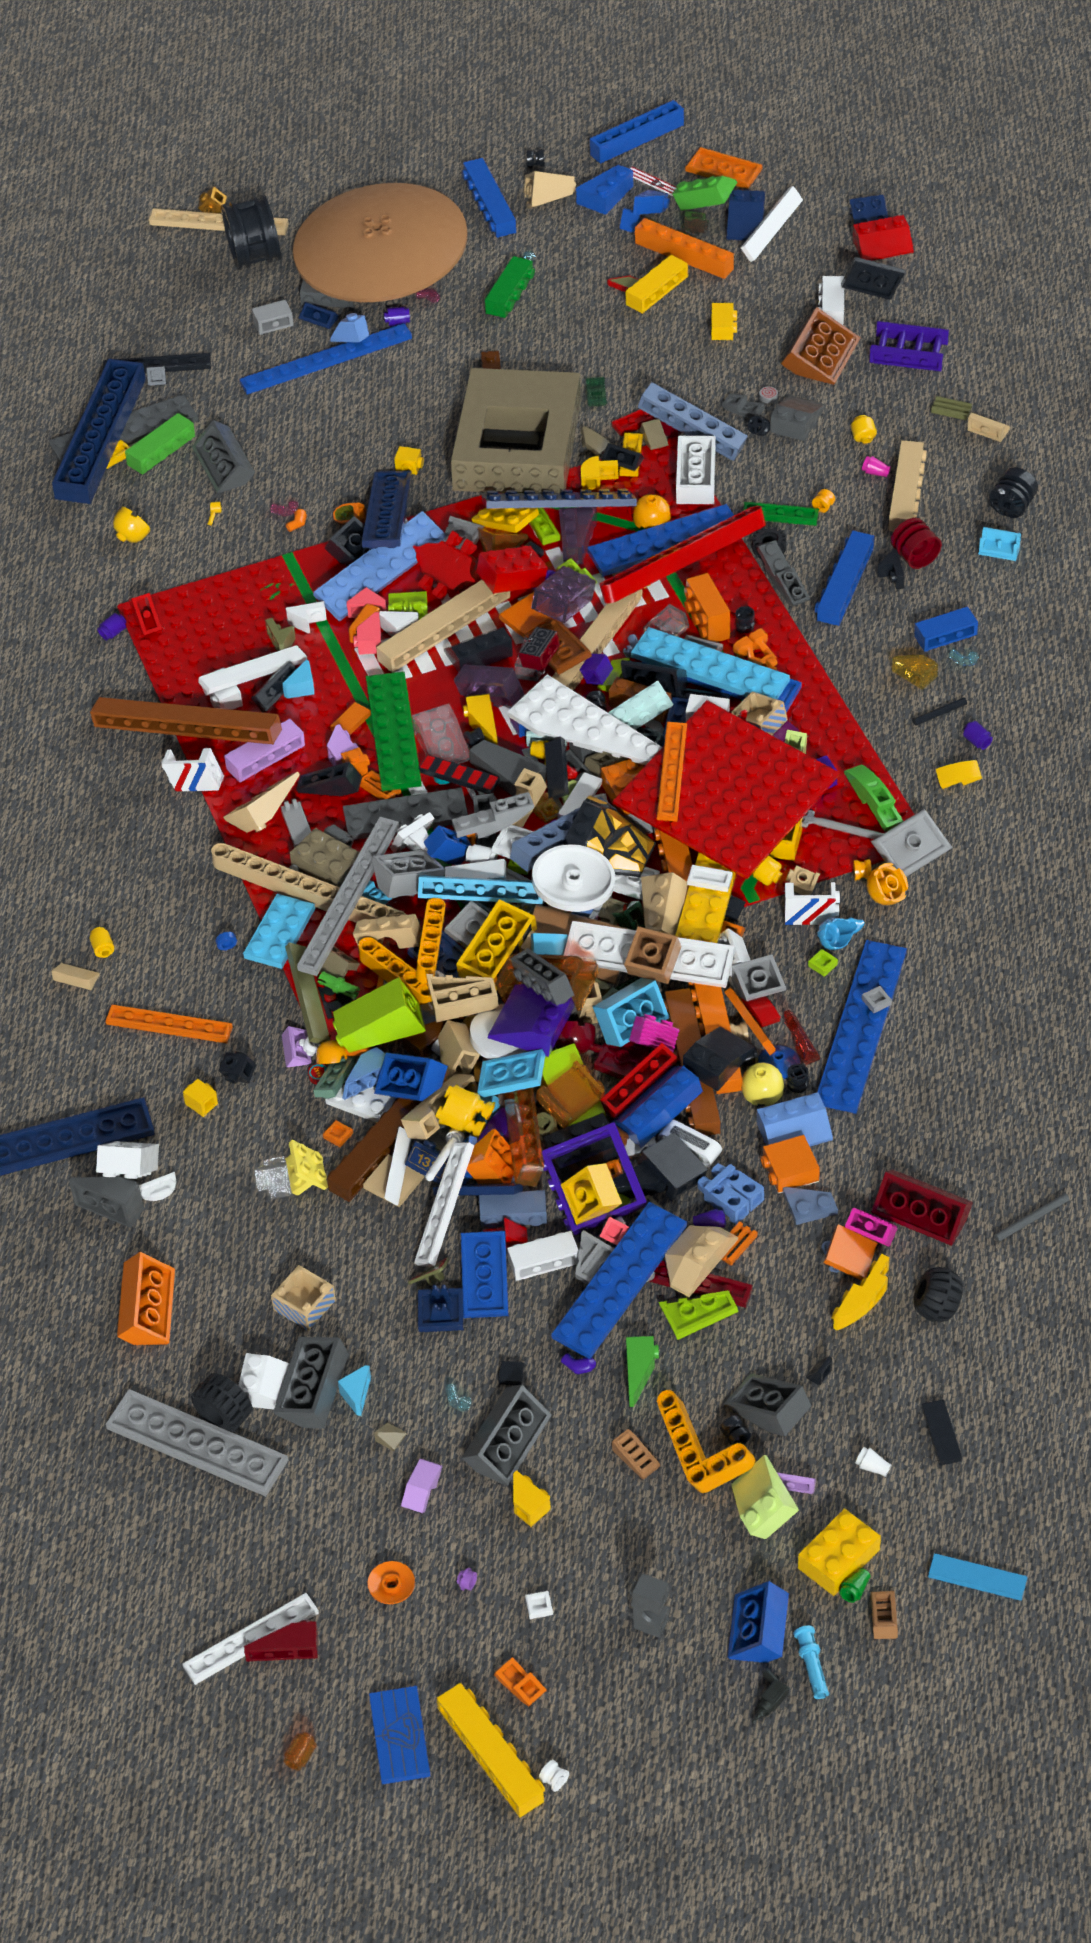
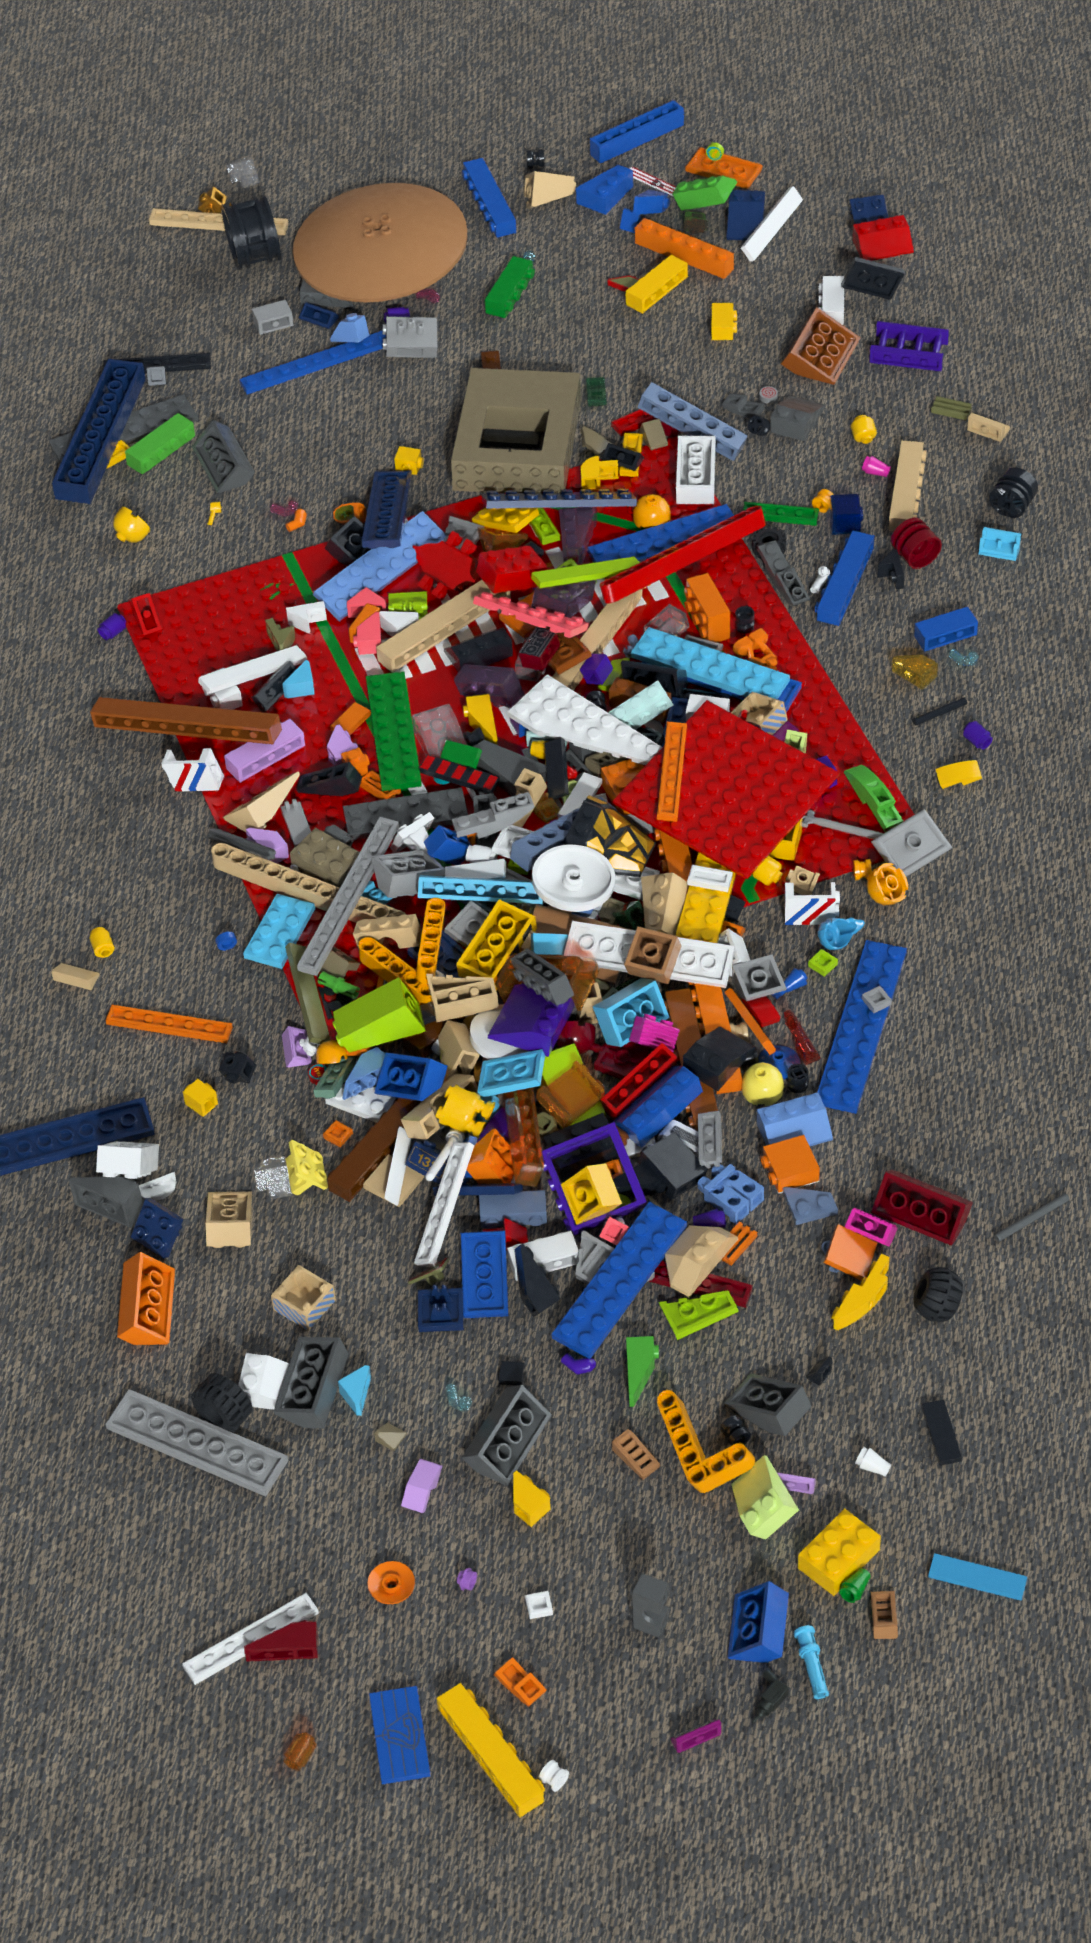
(157, 1228): none -> dark blue plate
(229, 1219): none -> tan slope
(241, 843): none -> dark grey axle
(244, 172): none -> clear brick
(269, 839): none -> lavender slope
(410, 337): none -> light grey piece
(461, 754): none -> green tile
(534, 1286): none -> black slope
(535, 616): none -> coral wing
(582, 572): none -> lime tile
(697, 1735): none -> magenta slope
(710, 1139): none -> light grey hinge
(714, 151): none -> lime tile
(794, 980): none -> blue cone
(823, 576): none -> white arm
(845, 514): none -> clear blue head

